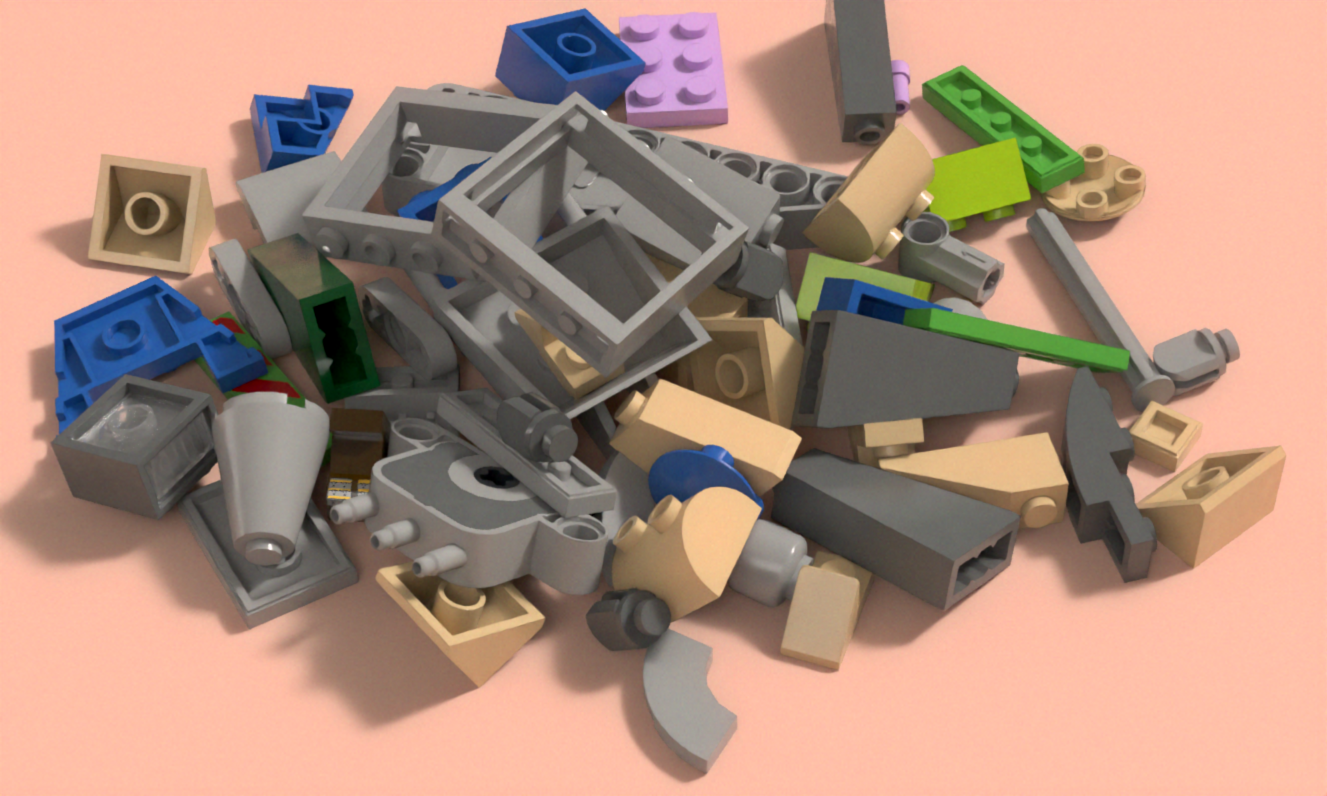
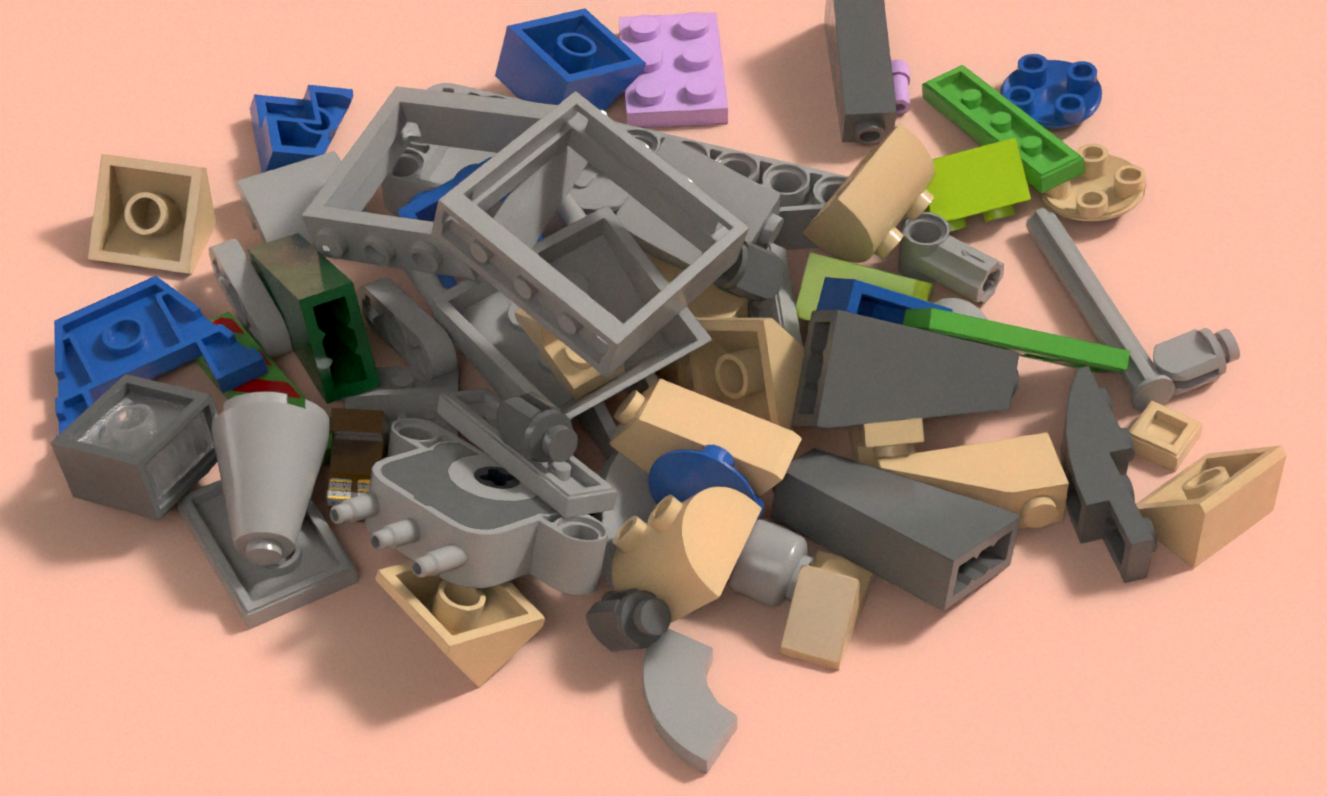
(1054, 90): none -> blue dish

